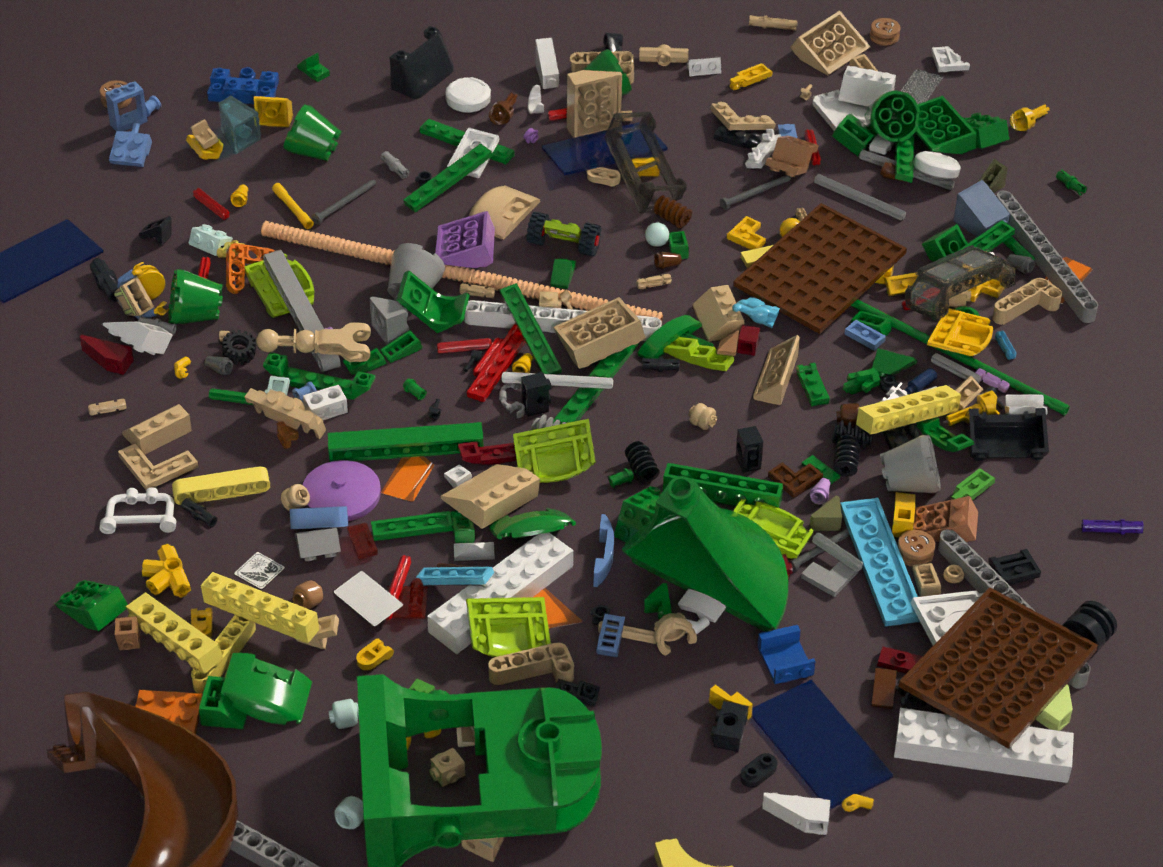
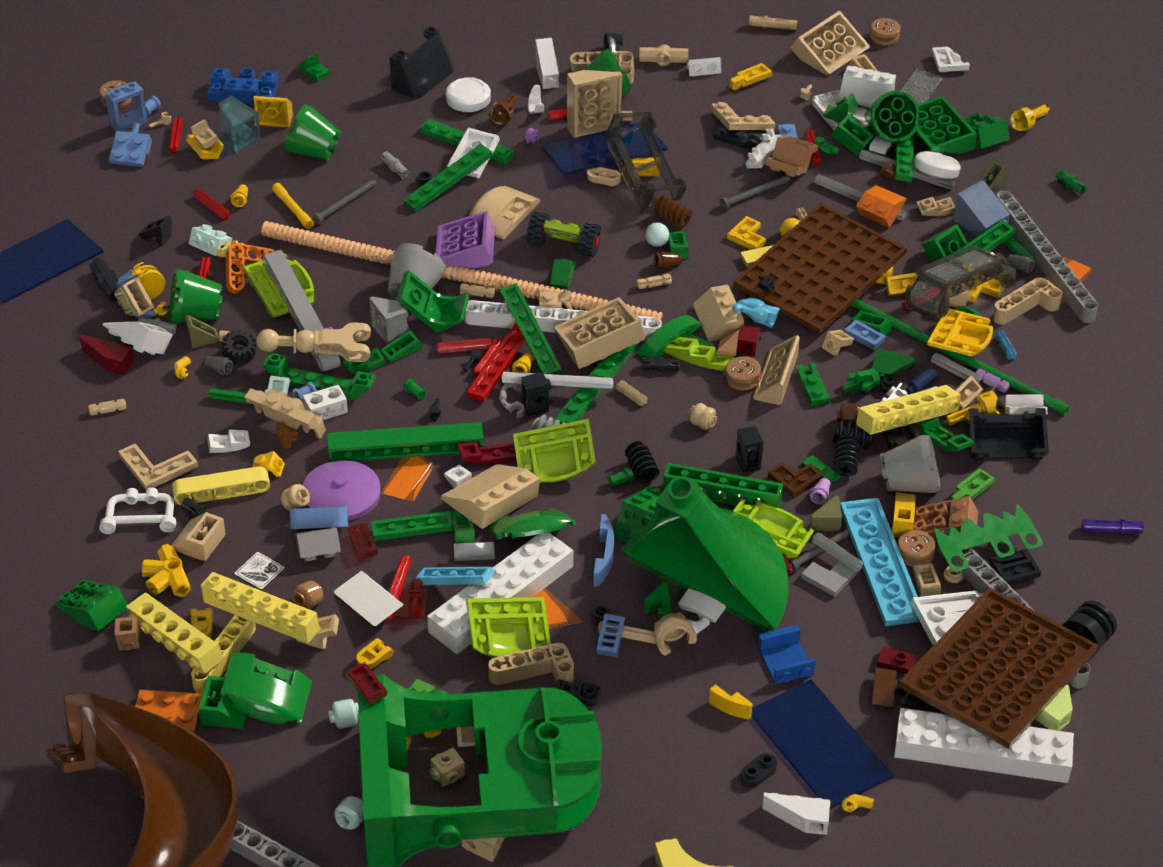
(159, 429): tan slope -> none
(165, 119): none -> tan hand
(175, 135): none -> red axle
(200, 332): none -> olive slope
(200, 536): none -> tan slope
(233, 441): none -> white slope
(271, 462): none -> yellow bracket
(366, 683): none -> dark red plate
(631, 393): none -> tan axle
(730, 726): black brick -> none
(743, 373): none -> medium nougat head
(766, 283): none -> black plate
(826, 146): none -> green gear
(835, 340): none -> tan bracket
(843, 108): none -> green slope
(880, 205): none -> orange slope
(930, 207): none -> tan slope
(994, 531): none -> green piece

